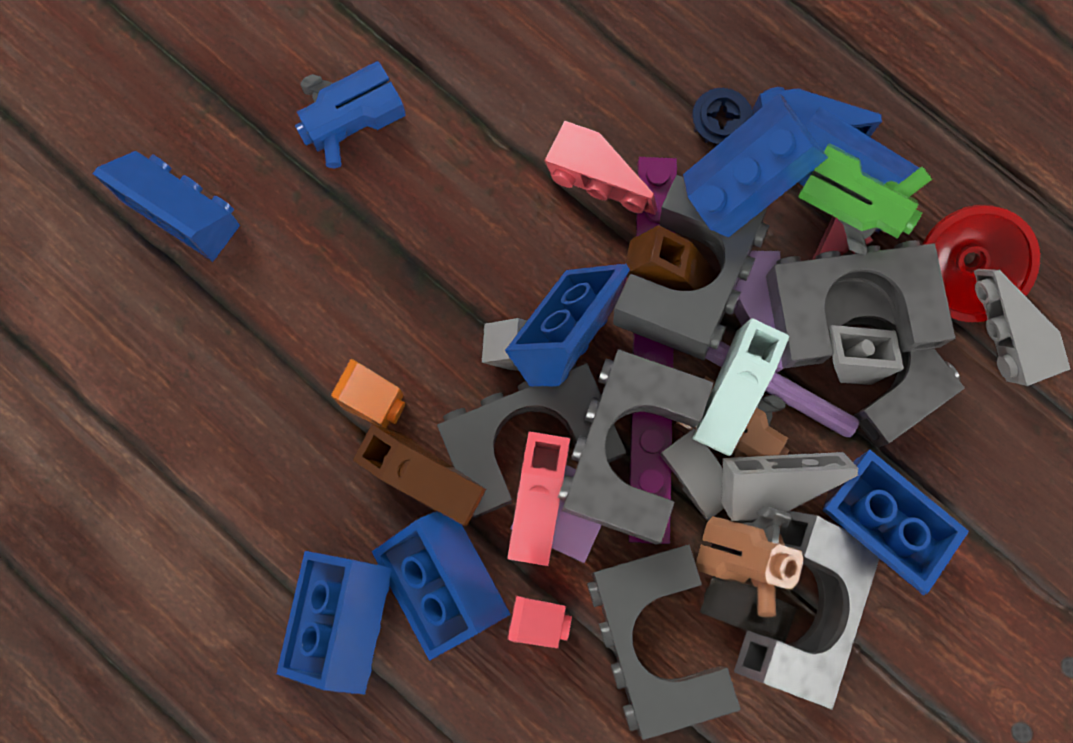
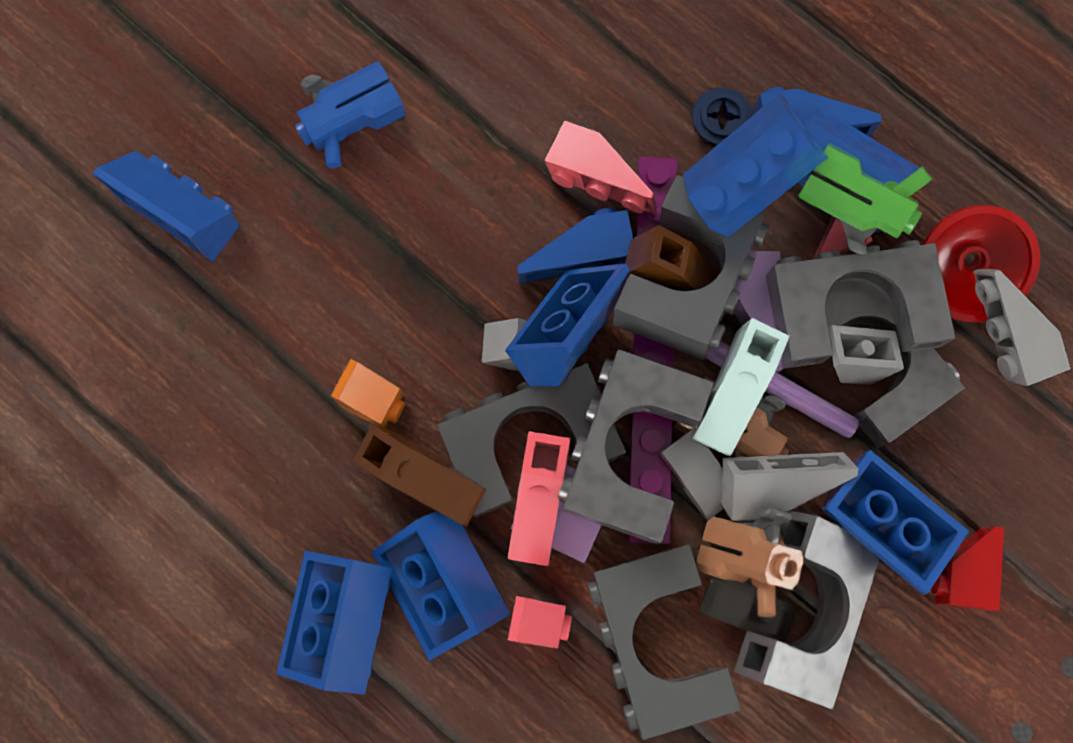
(591, 243): none -> blue slope
(973, 573): none -> red slope

